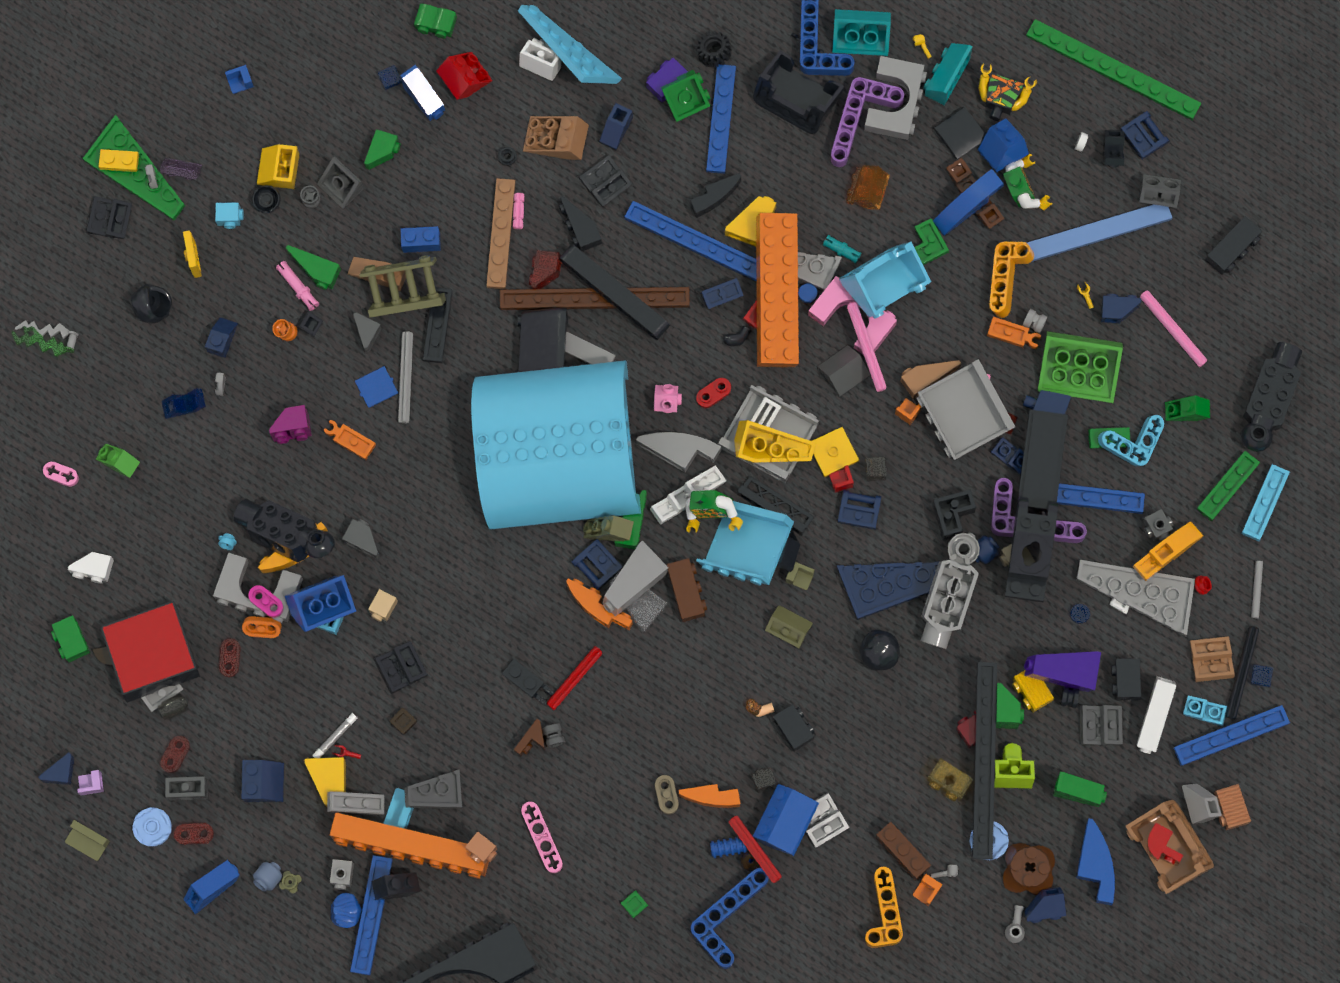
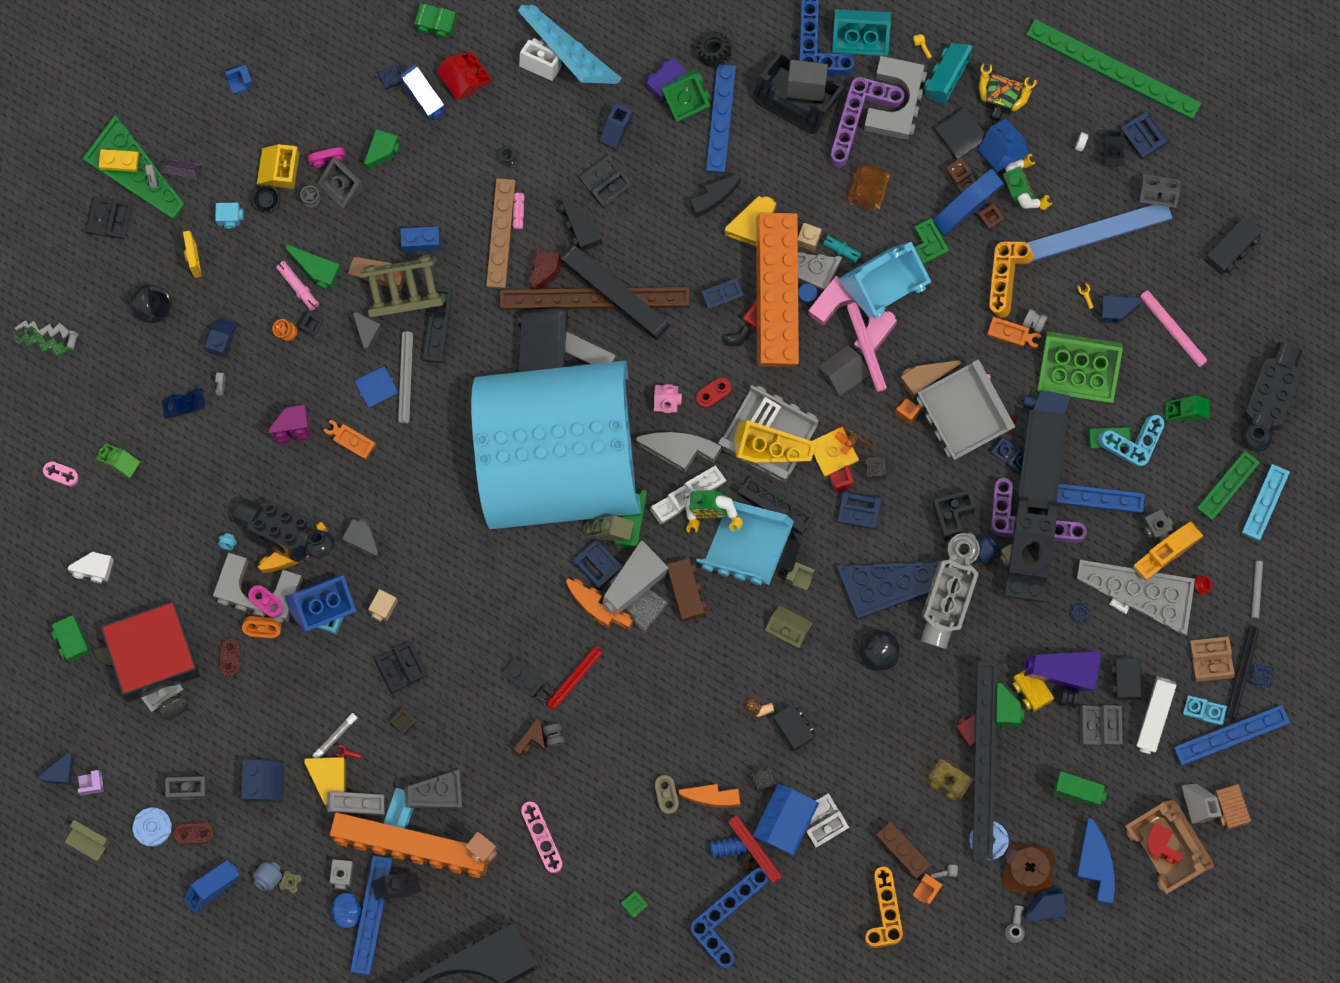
(175, 754): clear red plate -> none
(319, 158): none -> dark pink plate
(556, 136): medium nougat slope -> none
(692, 240): blue plate -> none
(807, 80): none -> dark grey slope
(809, 237): none -> tan brick
(849, 442): none -> clear orange shield
(1012, 771): lime brick -> none

